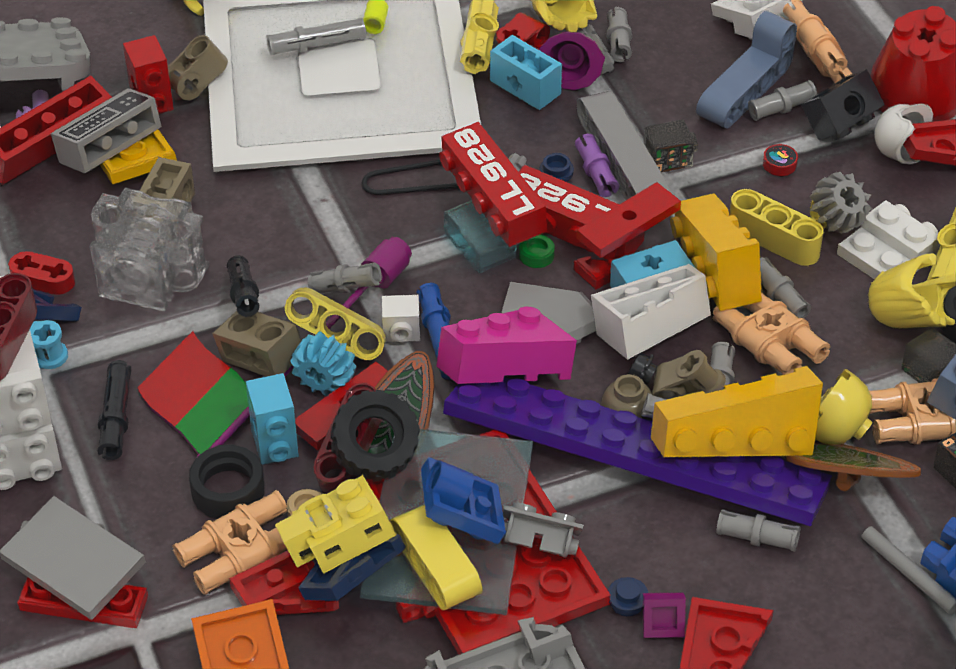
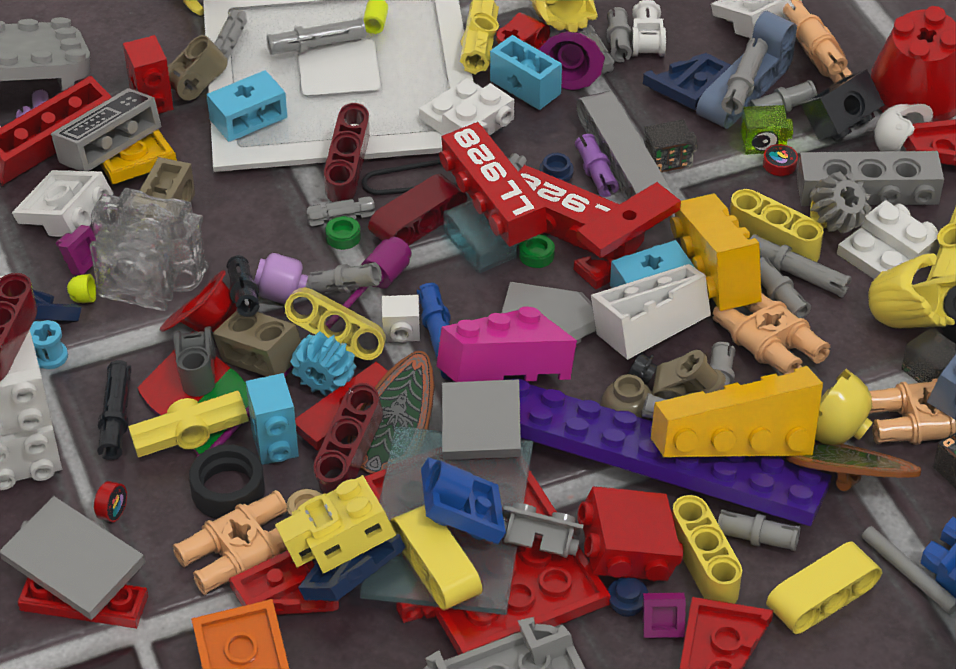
(45, 272): red beam -> none
(63, 201): none -> white plate
(76, 249): none -> magenta tile
(82, 289): none -> neon yellow hinge
(110, 501): none -> tile
(188, 423): none -> light yellow piece
(195, 361): none -> dark grey piece
(206, 309): none -> red piece
(231, 32): none -> light grey axle
(247, 105): none -> medium azure brick
(279, 277): none -> lavender head
(343, 232): none -> green tile
(346, 139): none -> dark red beam
(349, 208): none -> light grey axle
(382, 406): black tyre -> none
(417, 210): none -> dark red beam
(466, 105): none -> white plate
(481, 419): none -> light grey piece
(629, 534): none -> red brick
(648, 32): none -> white connector
(687, 79): none -> dark blue wing
(706, 550): none -> light yellow beam
(741, 83): none -> light grey pin
(764, 127): none -> clear neon green brick
(786, 260): none -> light grey pin
(824, 587): none -> light yellow beam
(886, 175): none -> light grey brick

